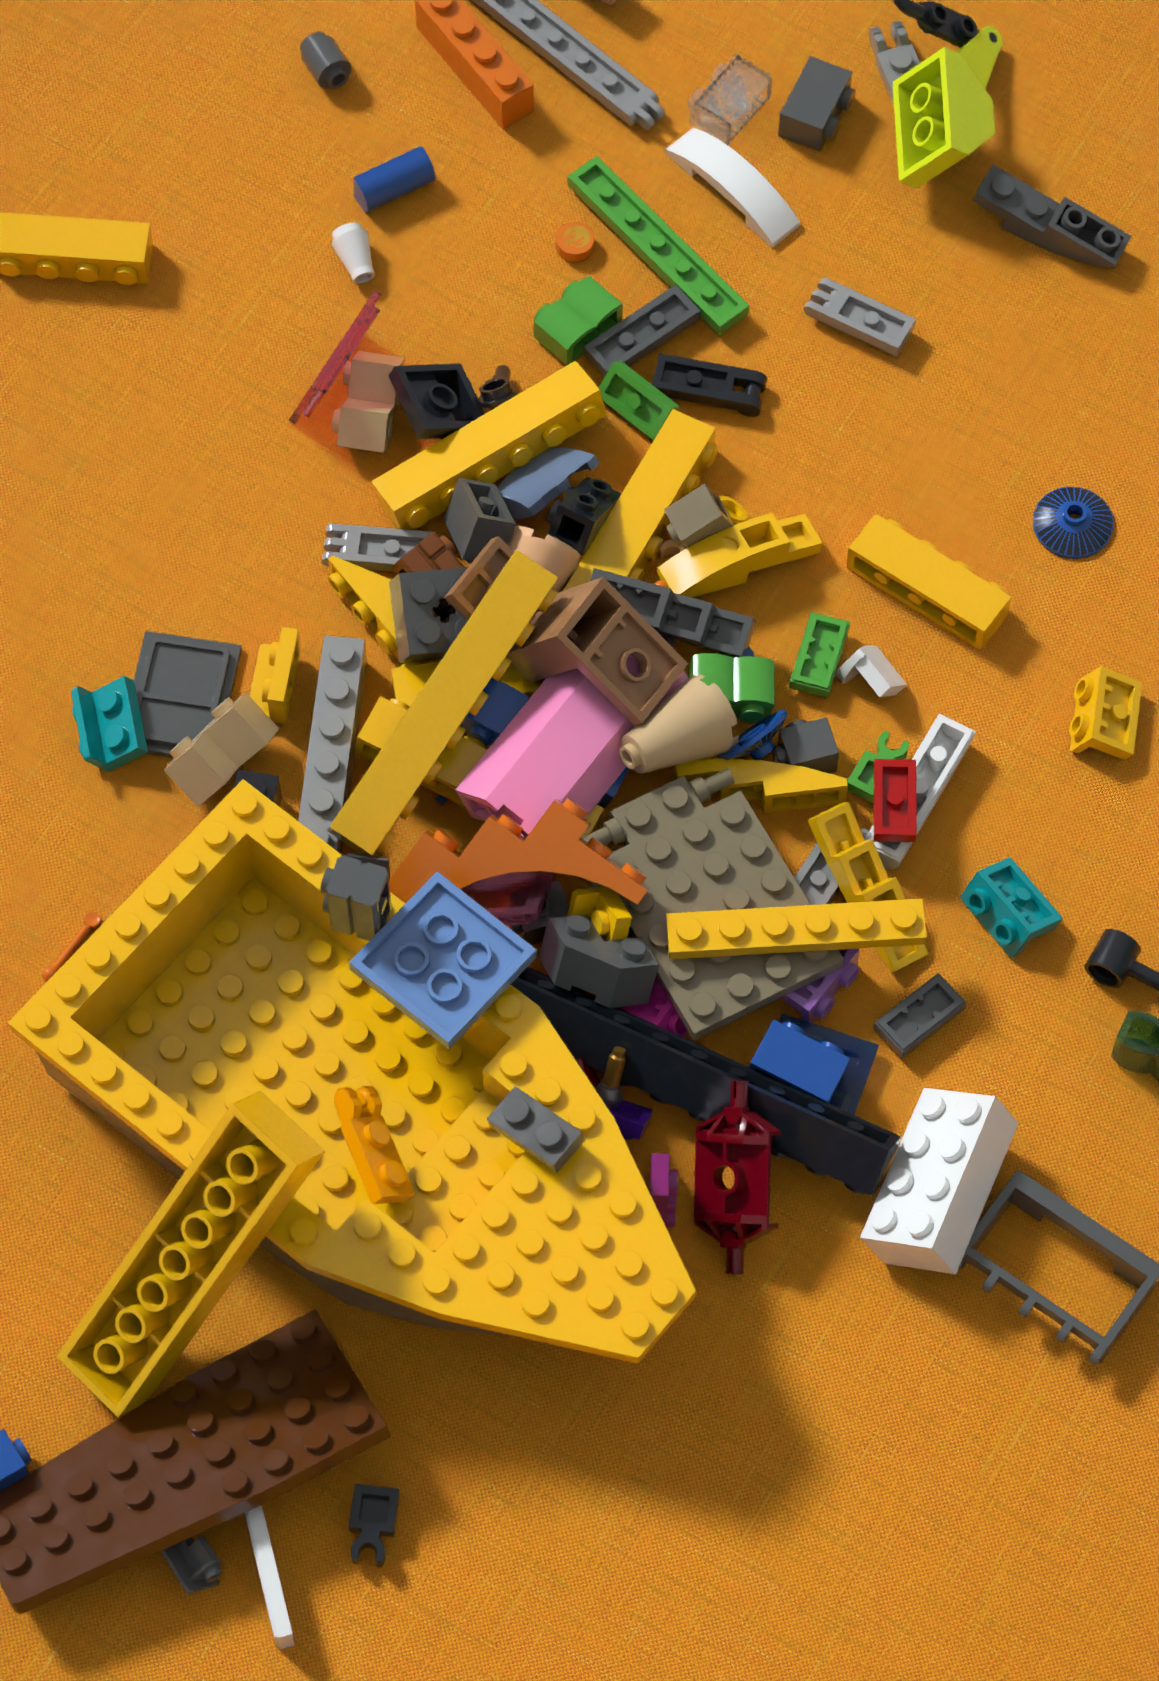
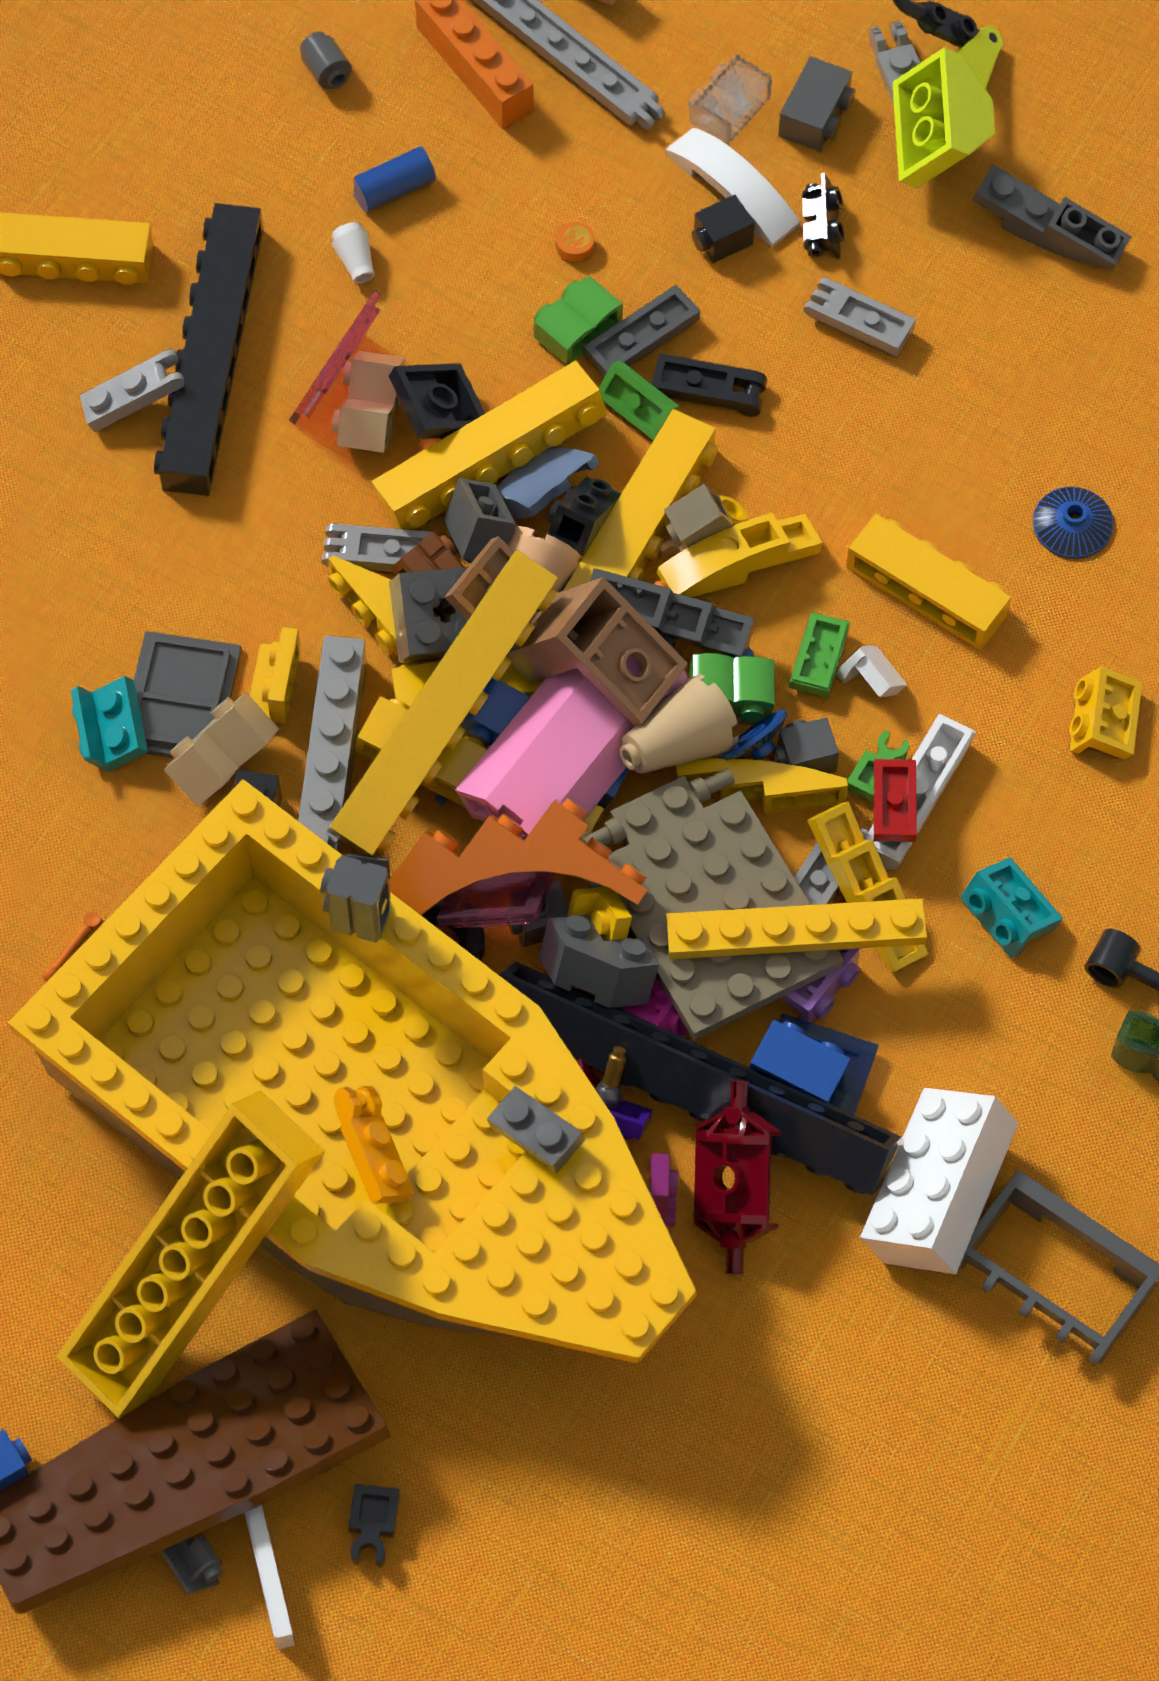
(131, 391): none -> light grey hinge
(210, 349): none -> black brick
(443, 960): medium blue plate -> none
(498, 389): black plate -> none
(657, 244): bright green plate -> none
(723, 229): none -> black brick
(824, 204): none -> hinge
(919, 1015): dark grey plate -> none

